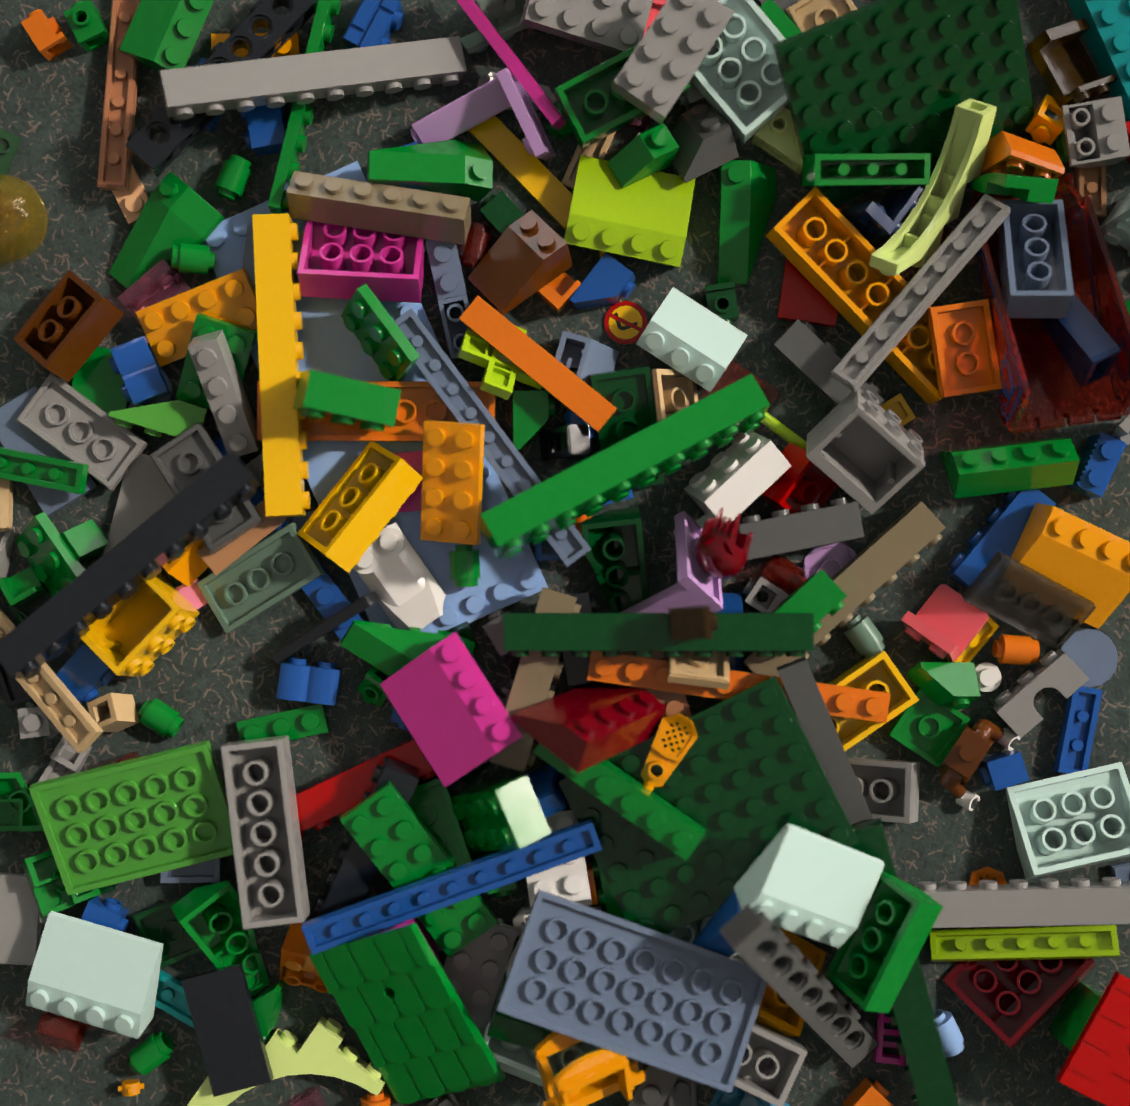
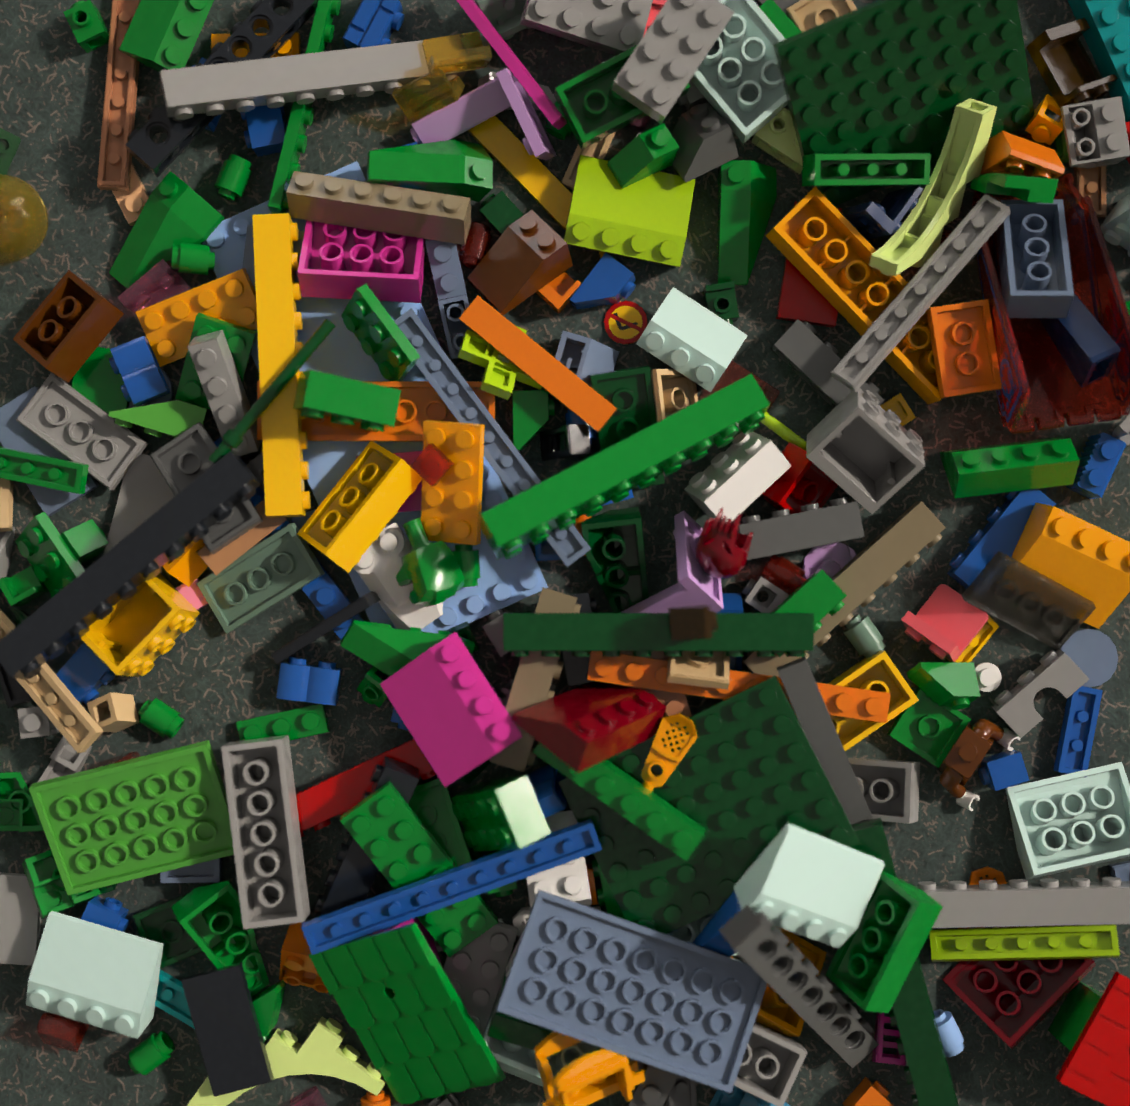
(46, 34): orange brick -> none
(130, 1087): light orange piece -> none
(233, 437): none -> dark green bar
(428, 94): none -> clear yellow panel
(429, 567): none -> green piece
(432, 464): none -> clear red tile
(456, 53): none -> clear yellow panel
(1016, 649): orange brick -> none

